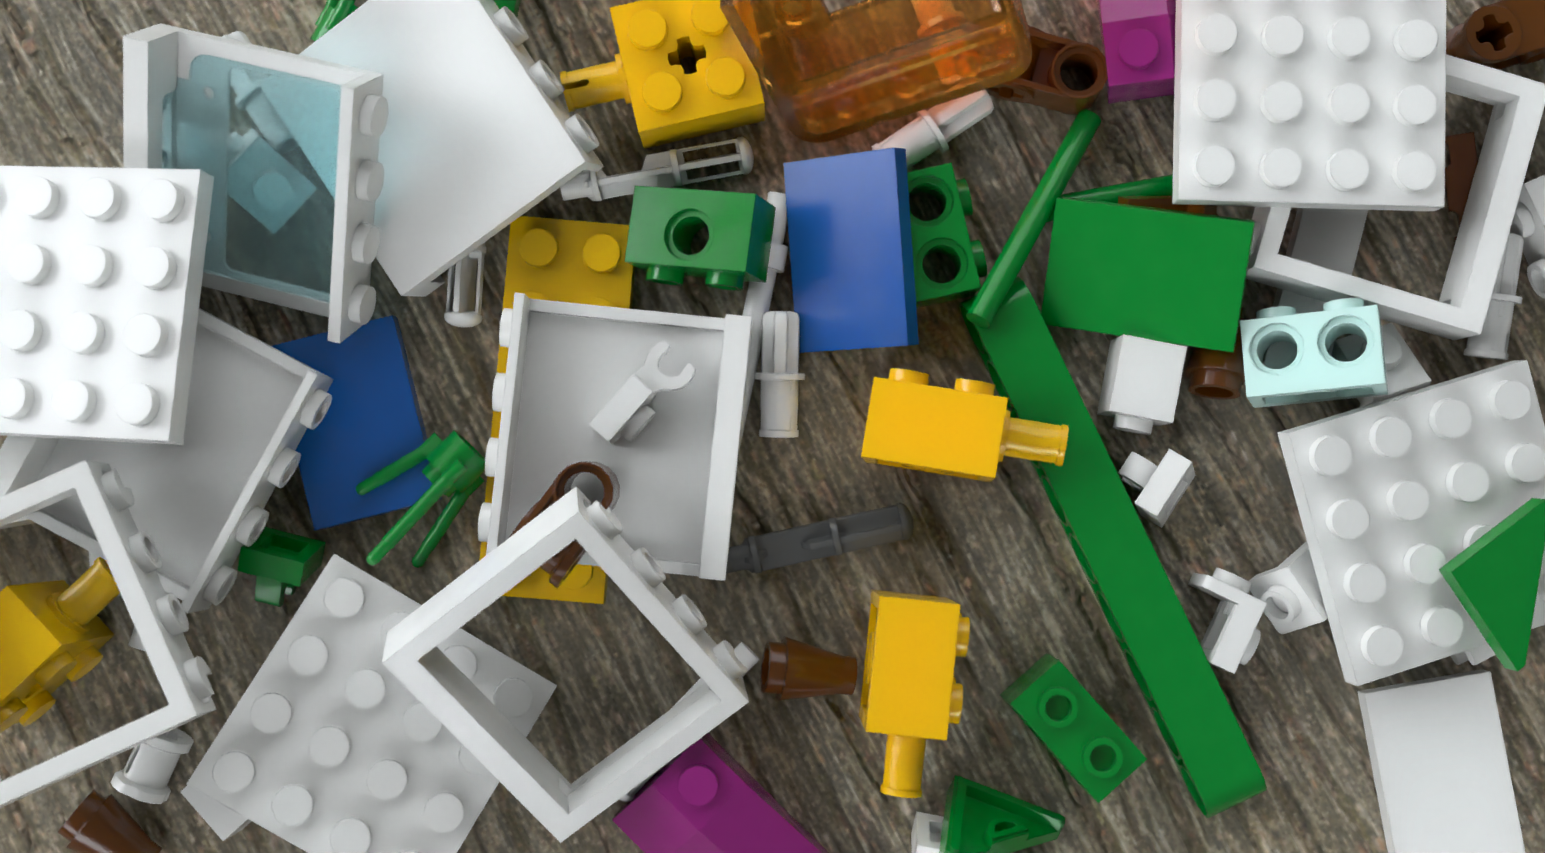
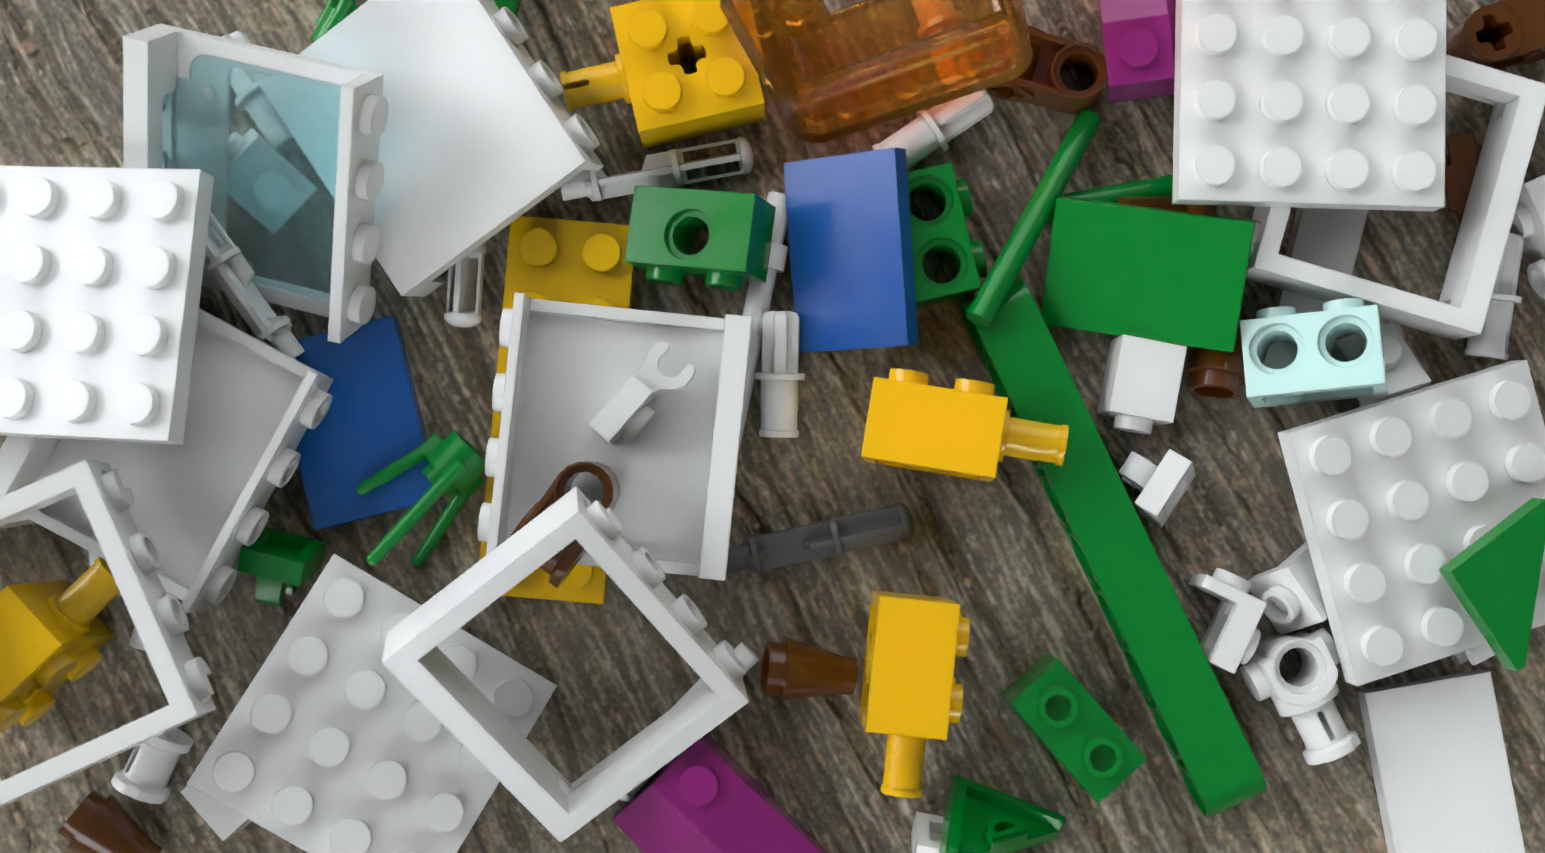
(235, 279): none -> white piece
(1307, 695): none -> white connector

